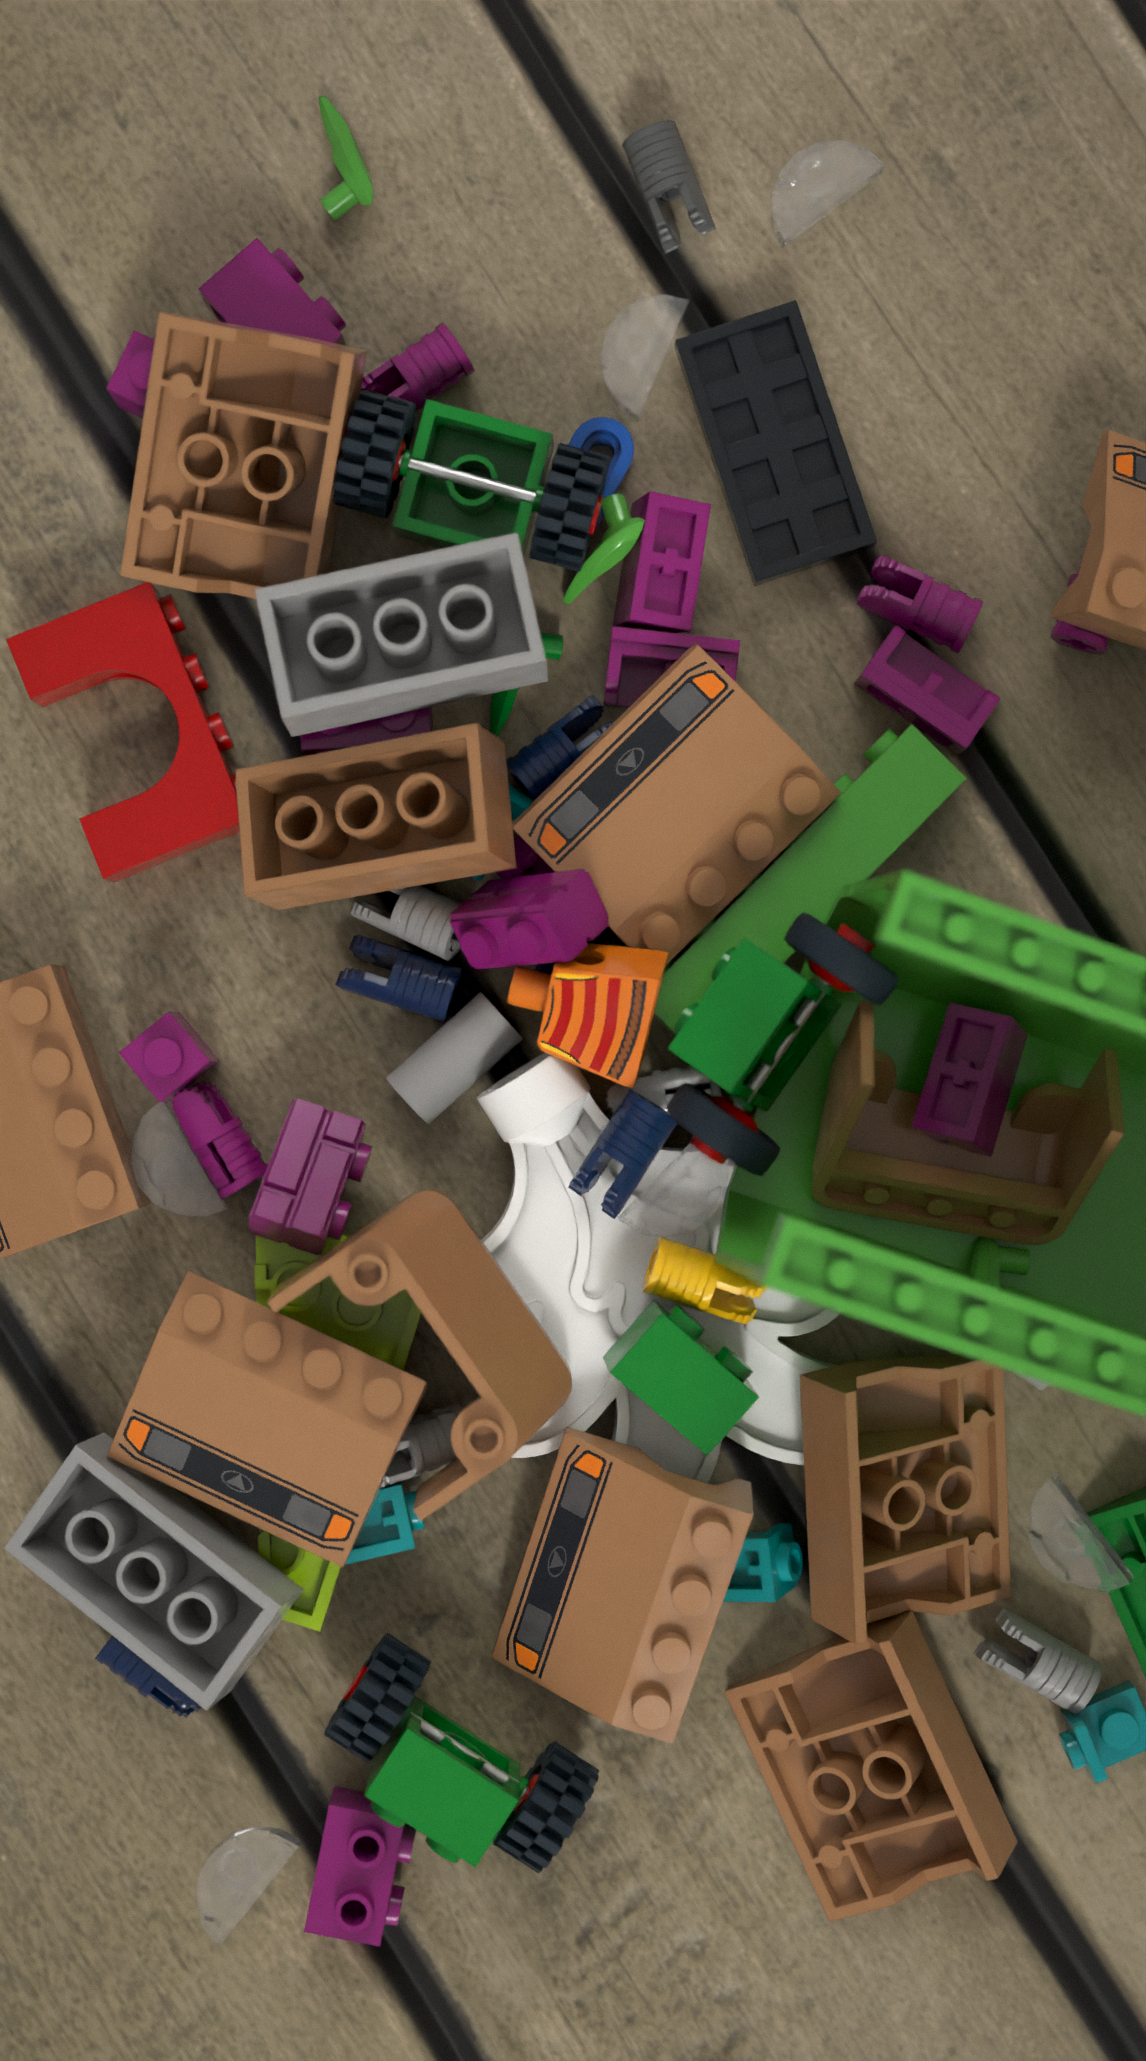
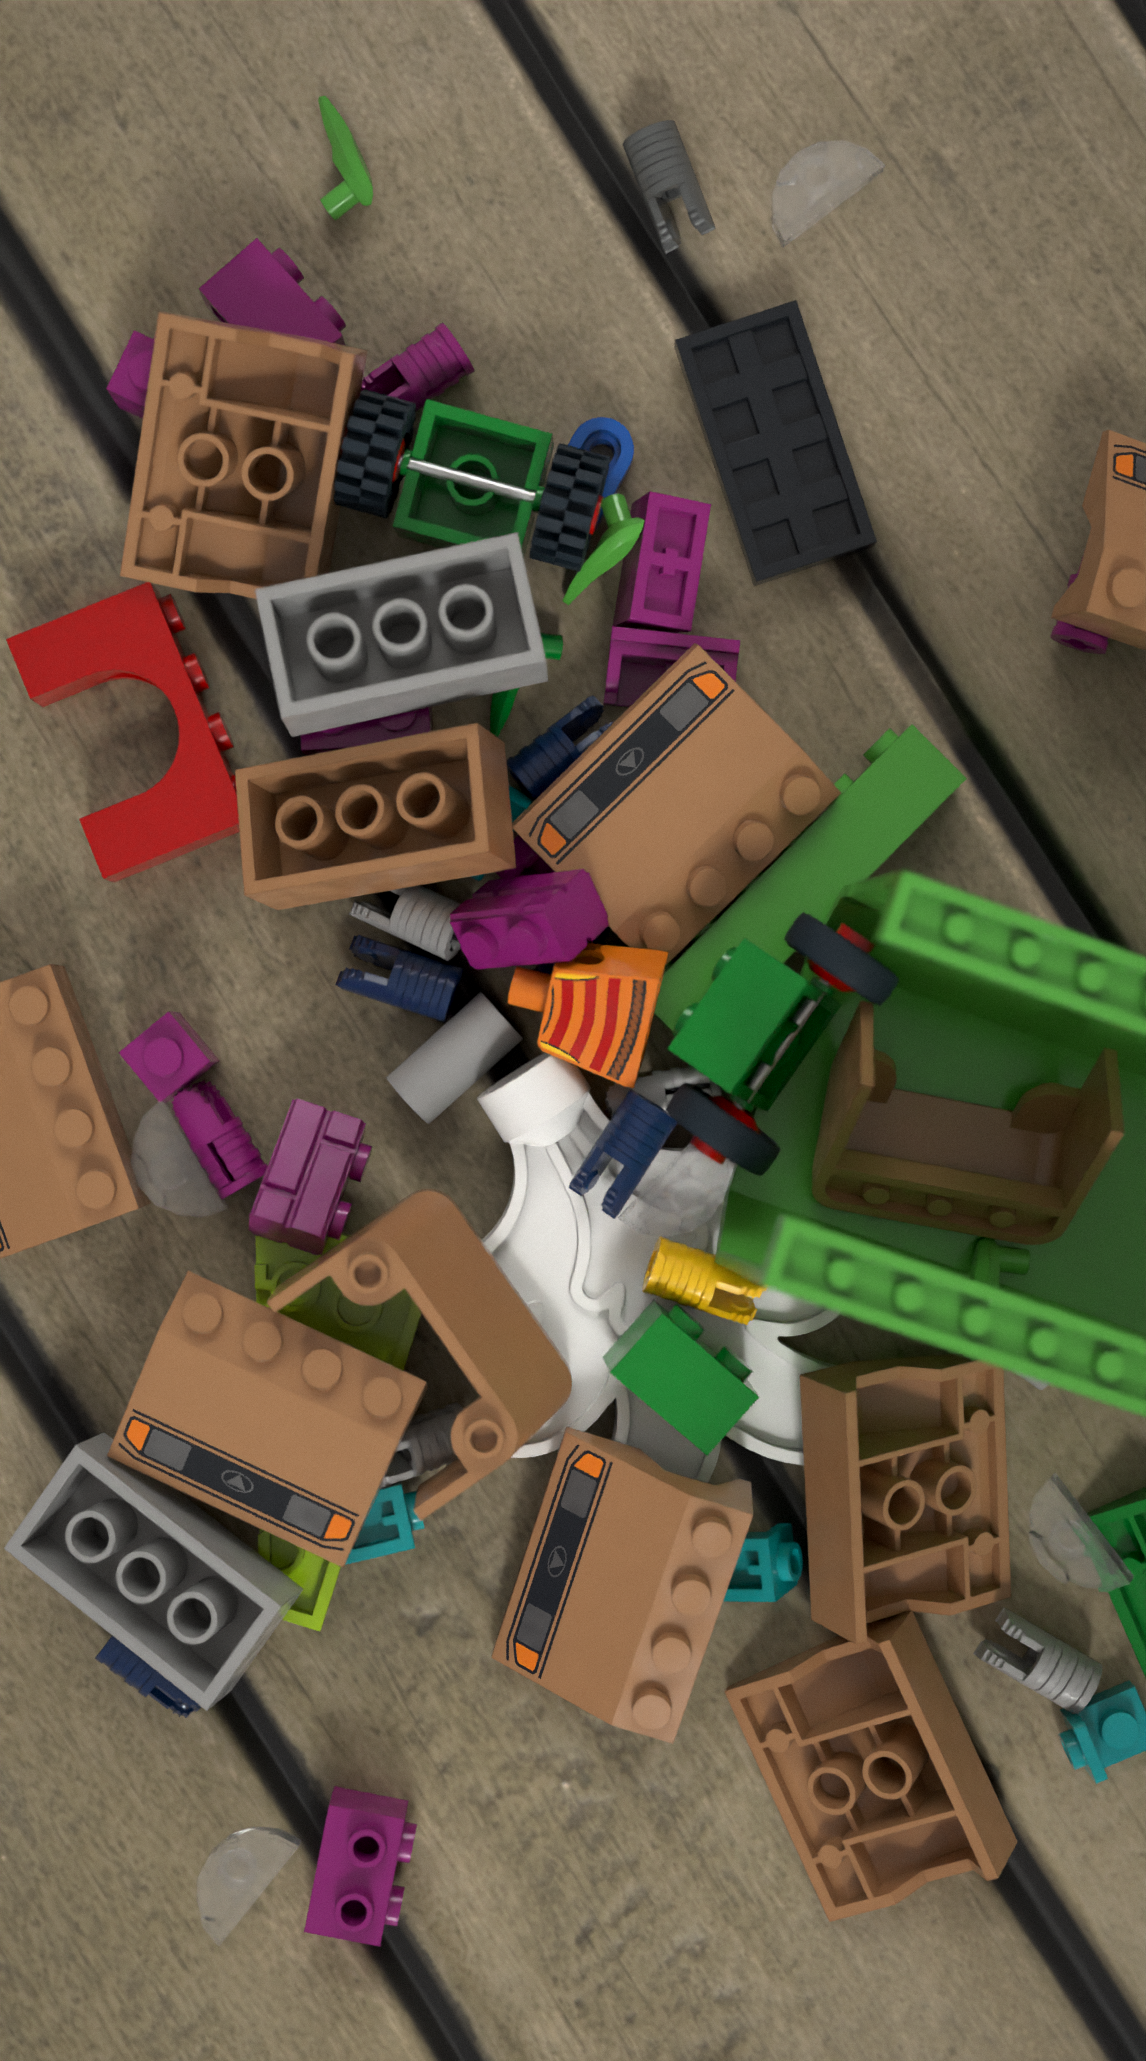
(449, 1778): brick -> none
(637, 348): clear plate -> none
(920, 603): magenta hinge -> none
(926, 691): magenta hinge -> none
(970, 1078): magenta hinge -> none

